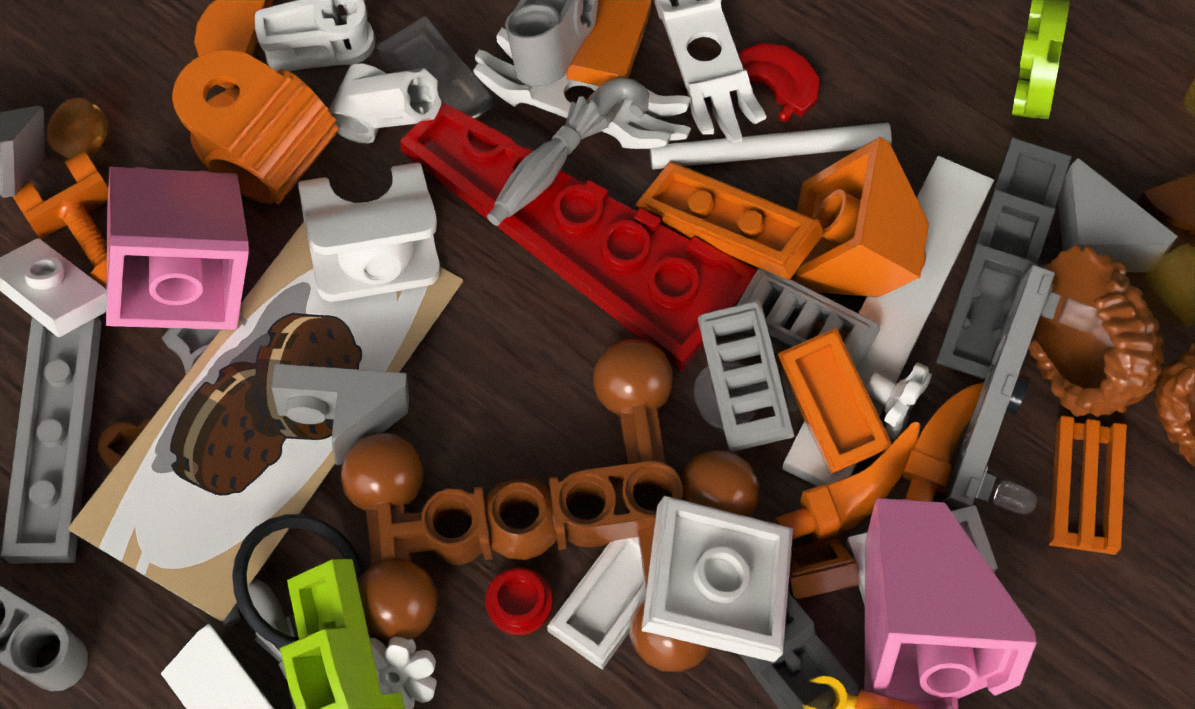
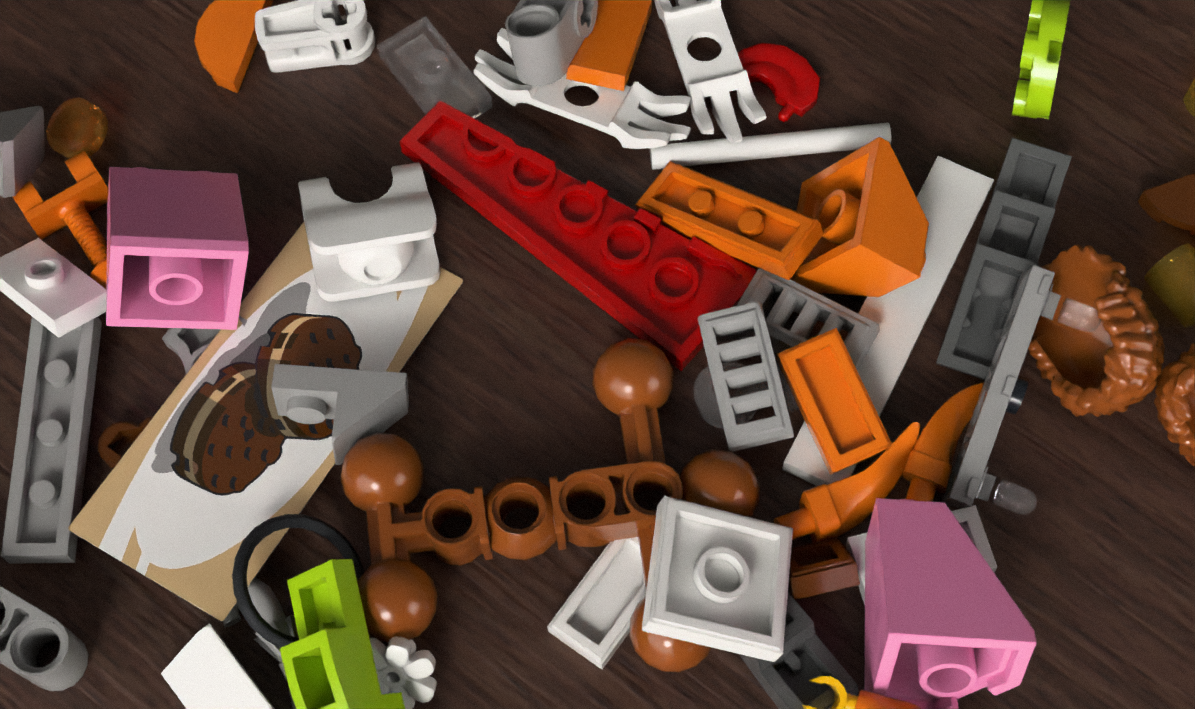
(261, 131): orange piece -> none
(379, 100): white piece -> none
(519, 601): red plate -> none
(543, 164): light grey piece -> none
(898, 397): white plant -> none
(1092, 435): orange tile -> none
(1108, 220): light grey slope -> none

